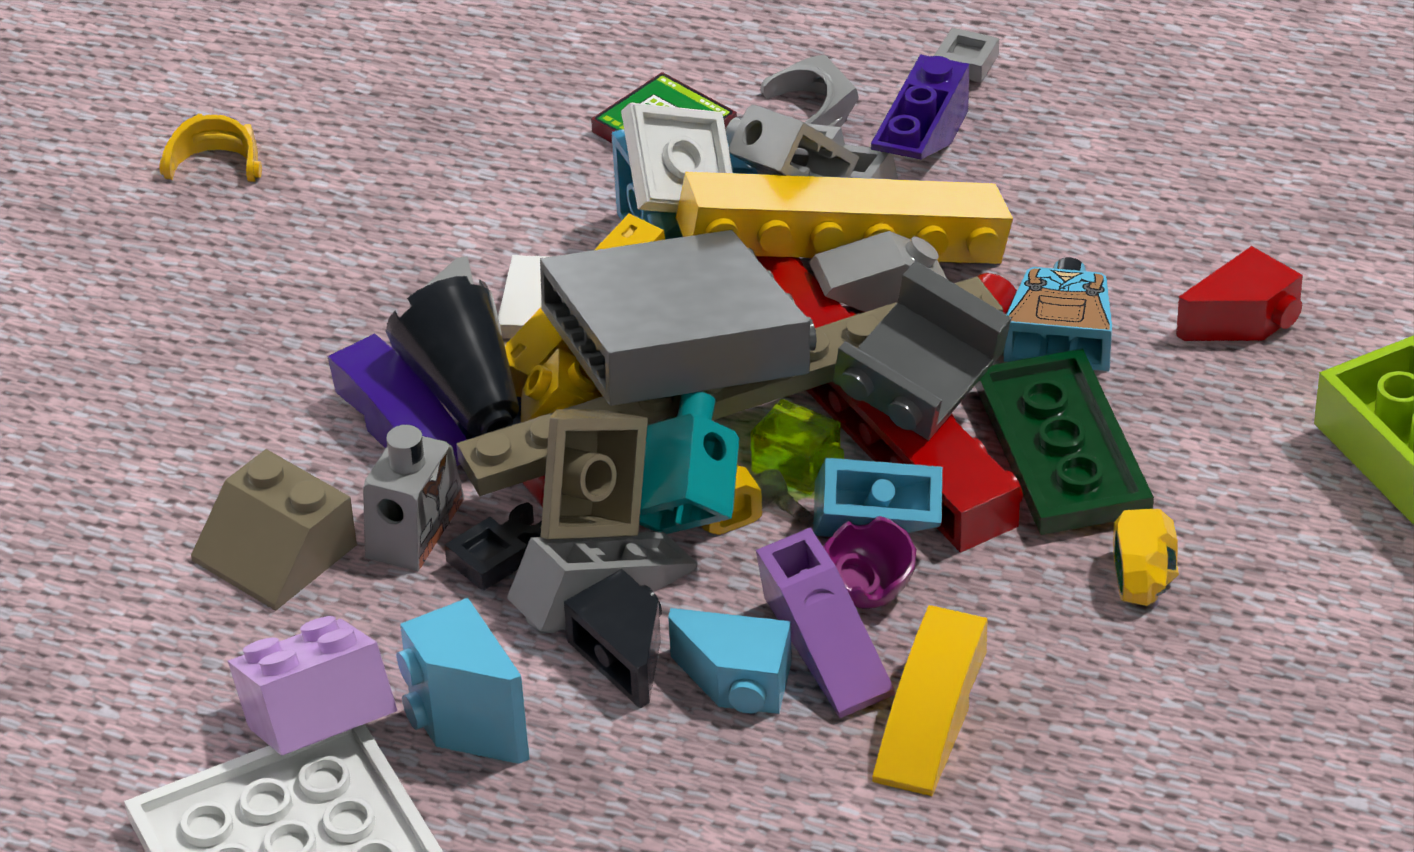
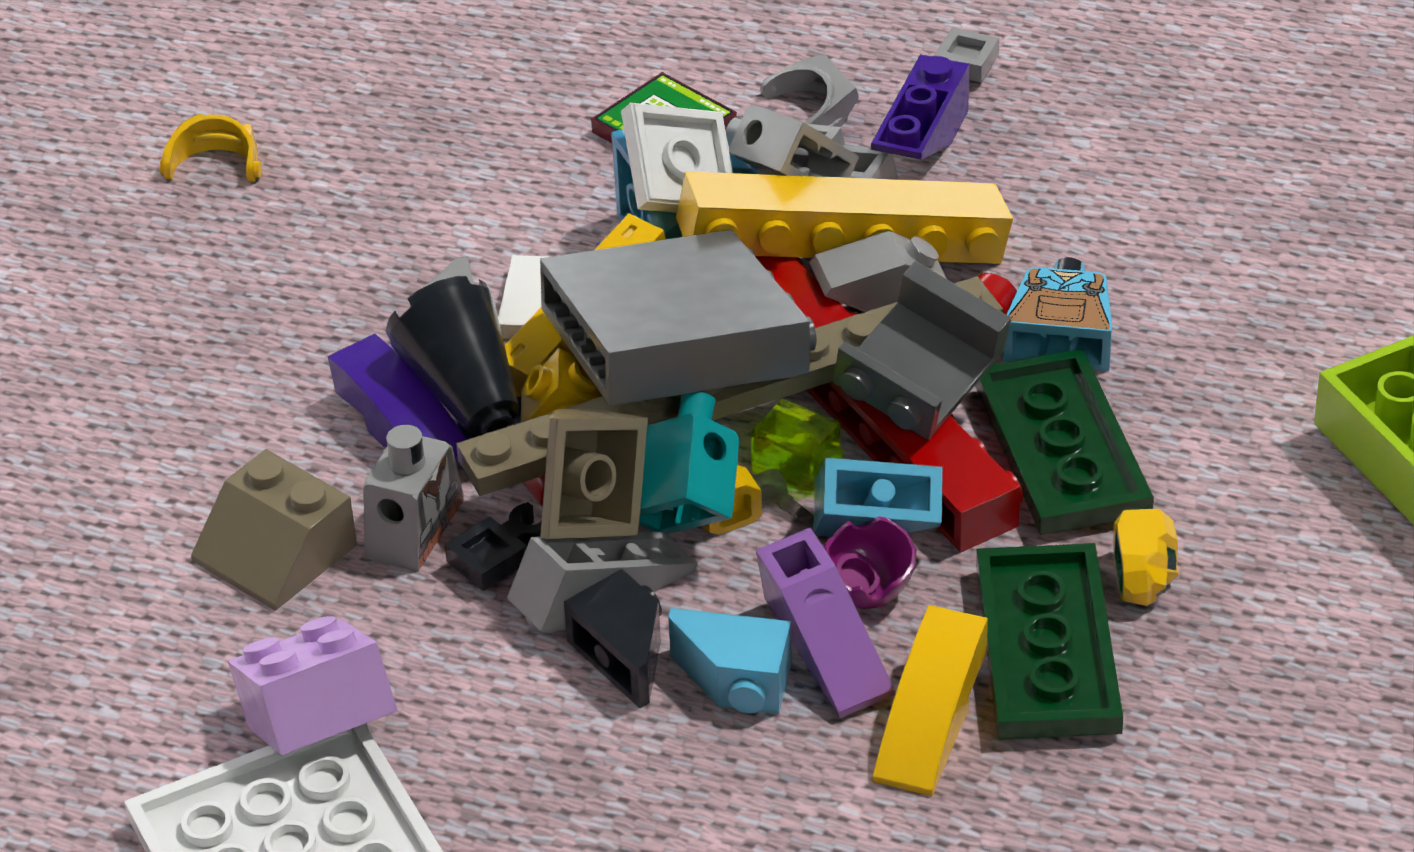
(462, 684): medium azure slope -> none
(1048, 642): none -> dark green plate
(1241, 300): red slope -> none

